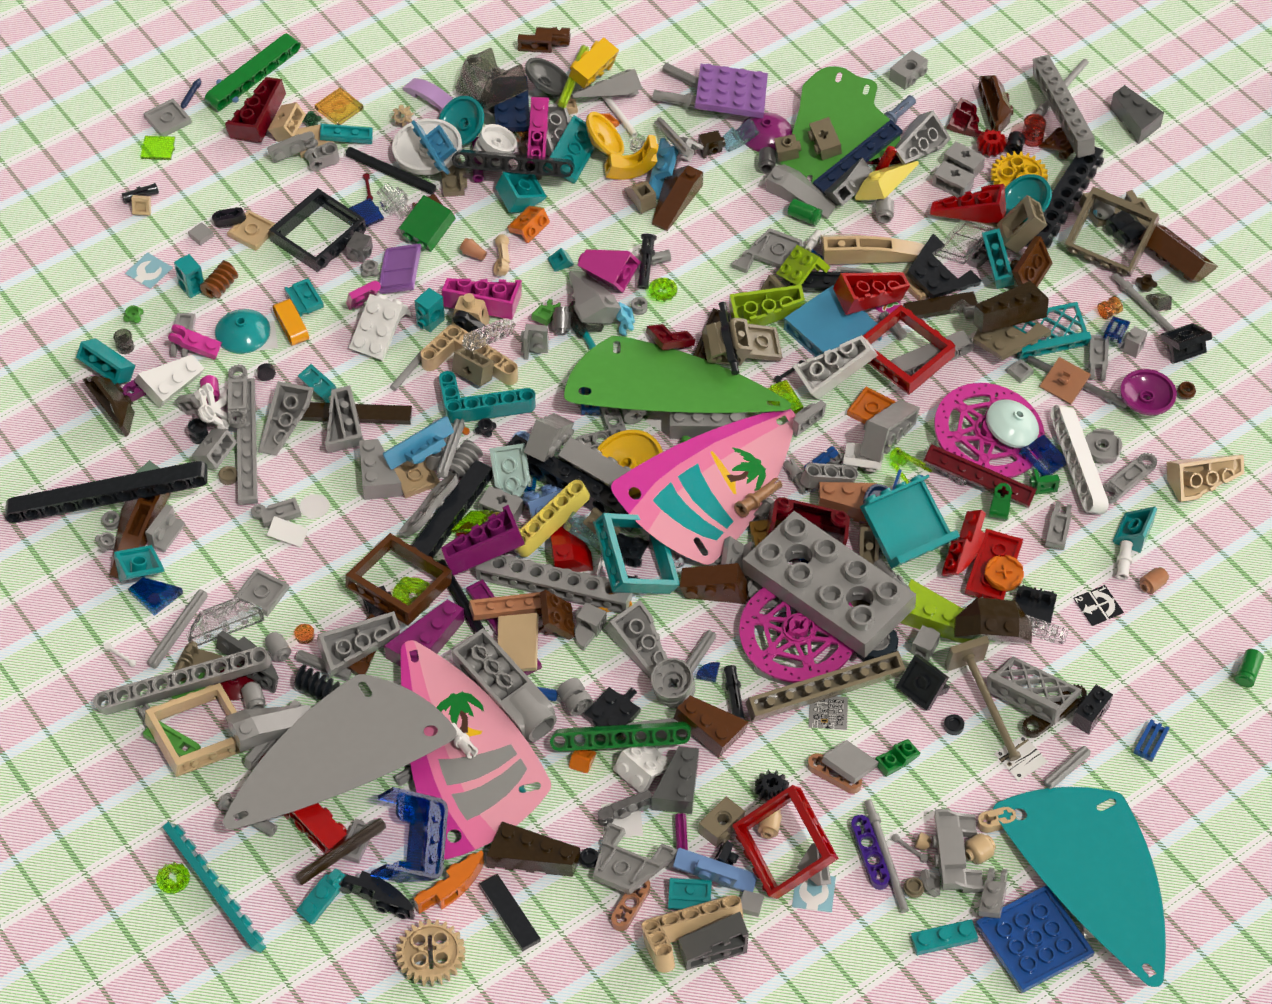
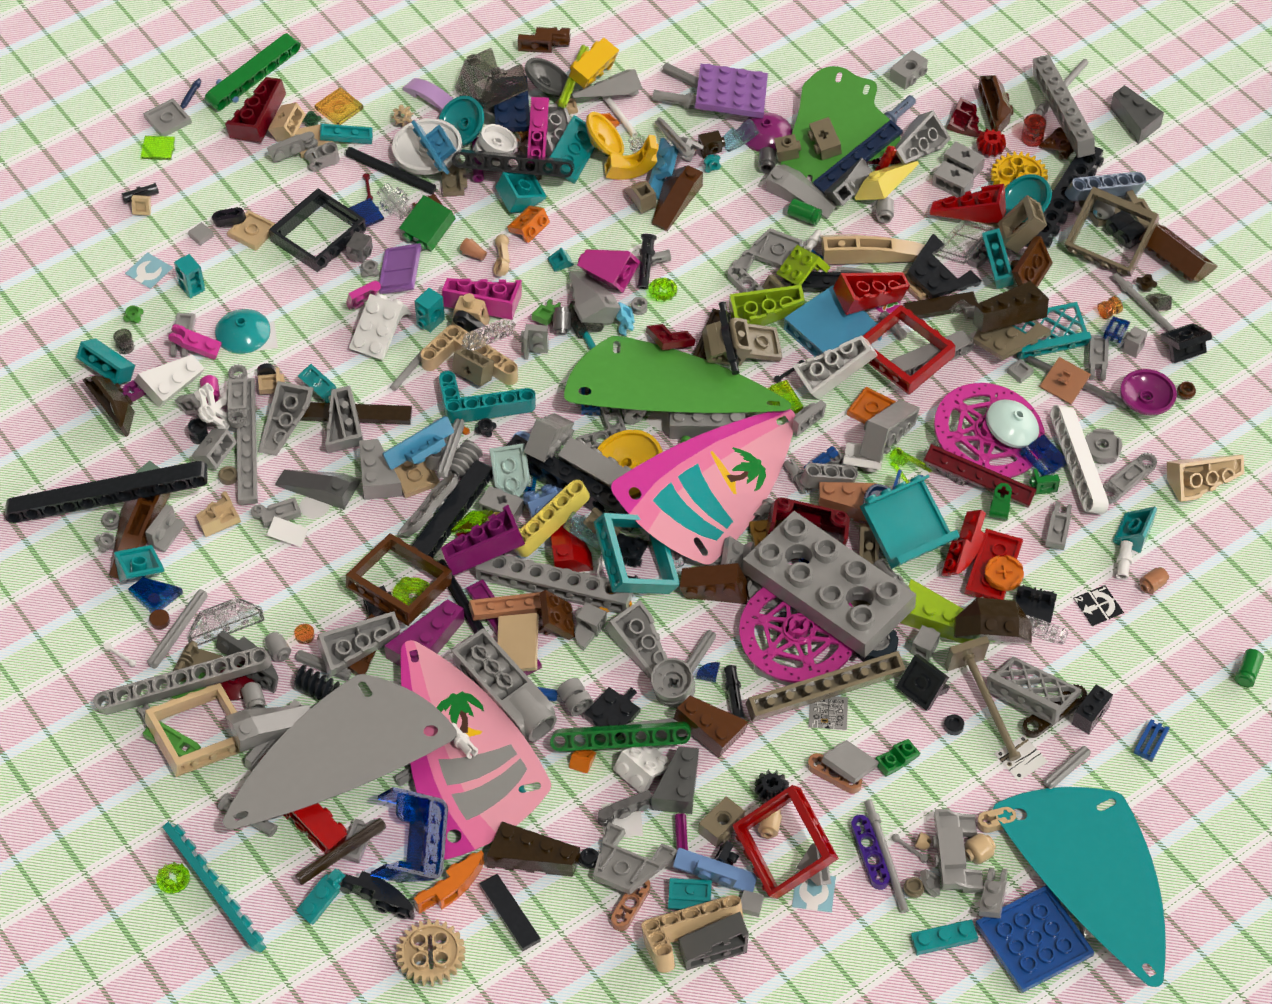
(159, 619): none -> reddish brown tile
(218, 516): none -> tan slope
(219, 280): dark orange piece -> none
(263, 591): light grey tile -> none
(268, 383): none -> tan bracket
(290, 322): light orange beam -> none
(304, 297): teal plate -> none
(325, 487): none -> dark grey wedge
(712, 159): none -> teal plate
(744, 278): none -> light grey beam
(753, 500): medium nougat pin -> none
(1015, 142): black wheel -> none
(1114, 184): none -> sand blue beam

